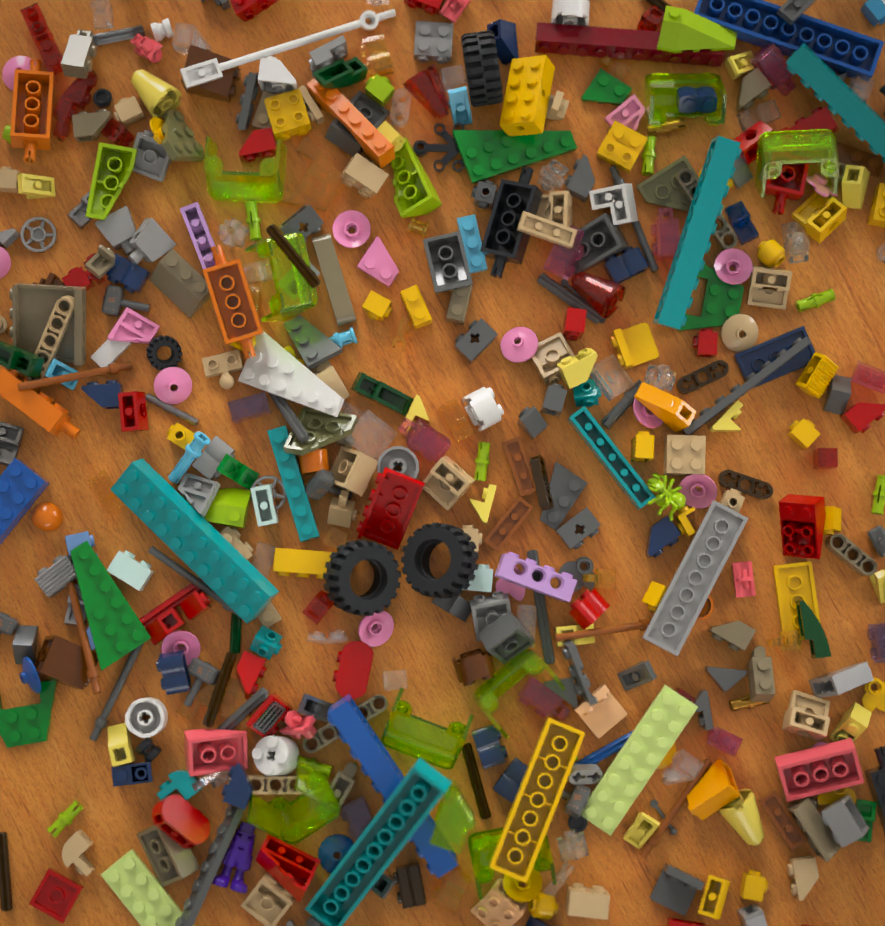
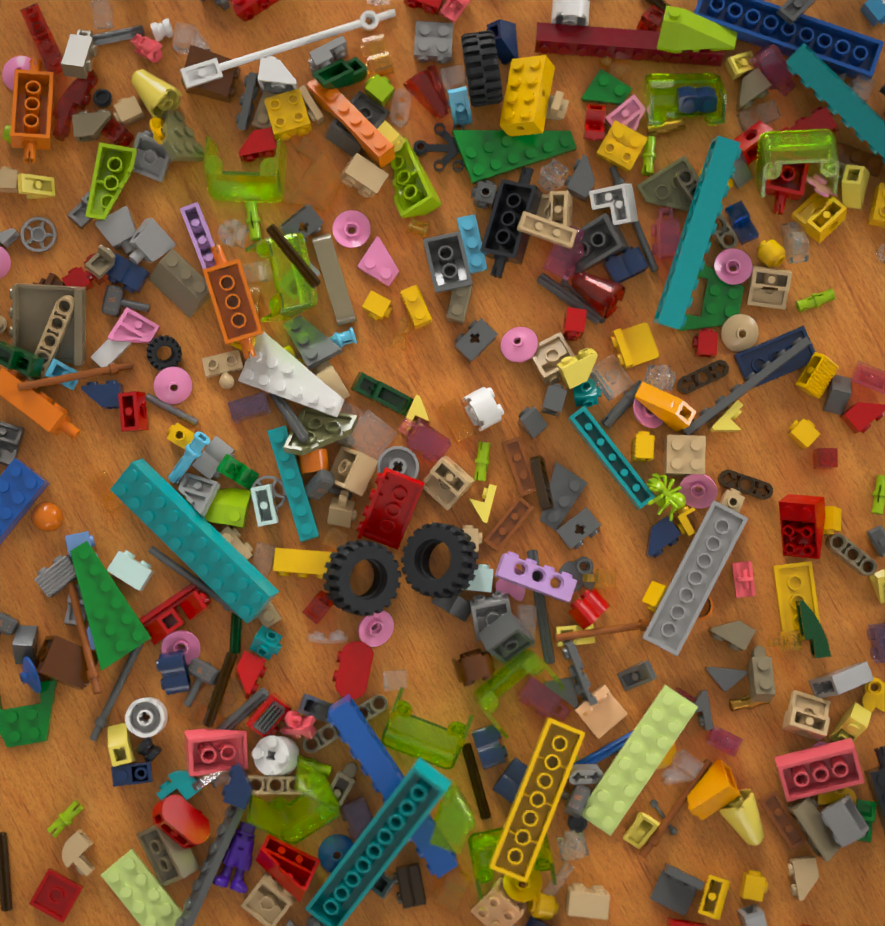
(594, 122): none -> red brick

